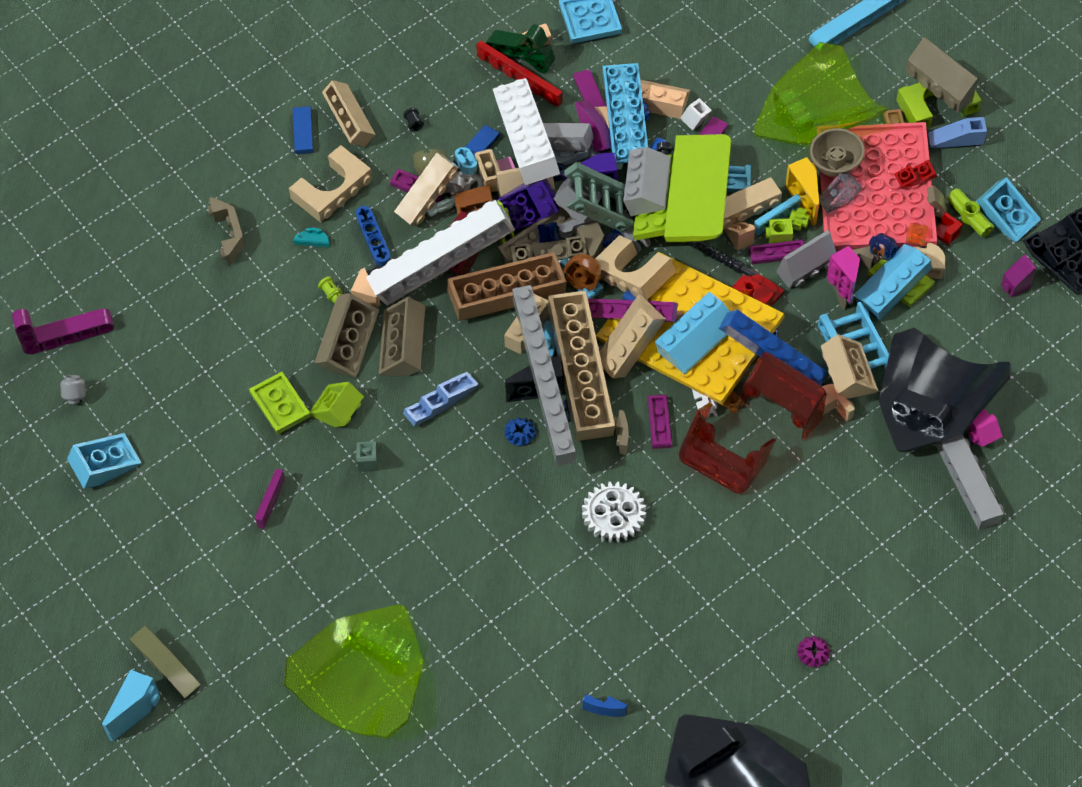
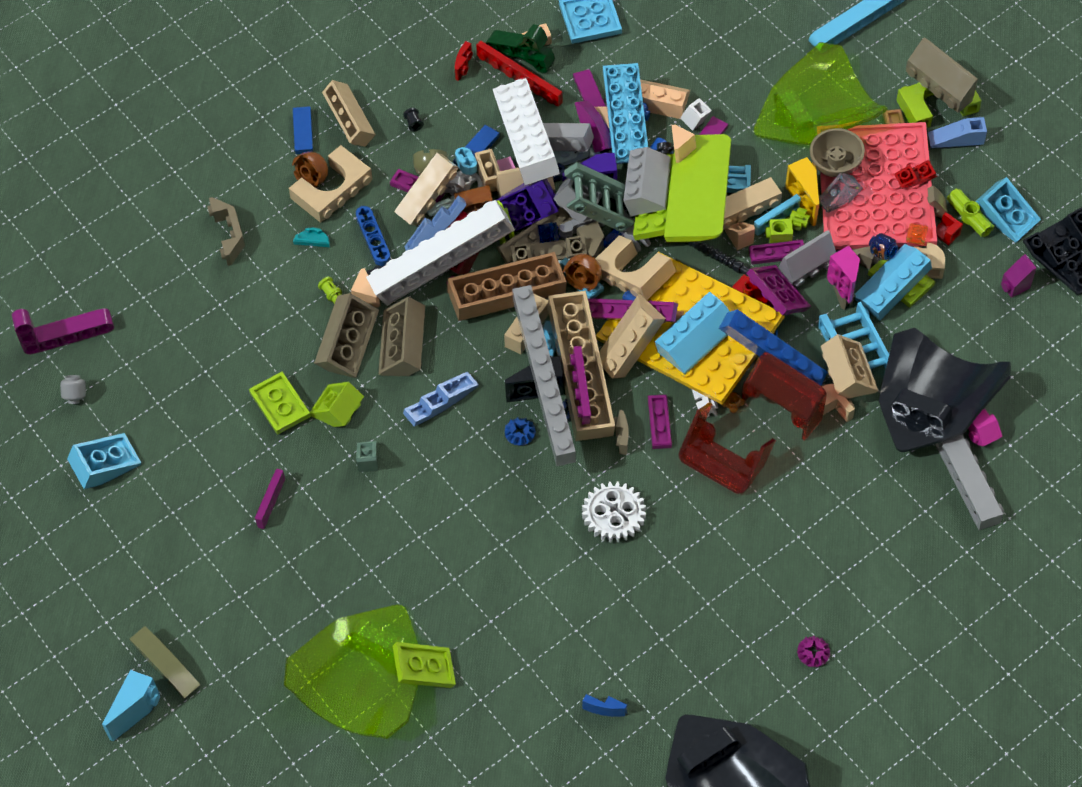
(310, 167): none -> dark orange cylinder
(424, 665): none -> lime plate
(441, 221): none -> medium blue slope
(461, 63): none -> red slope
(581, 391): none -> magenta plate
(683, 142): none -> light nougat slope
(778, 290): none -> magenta plate

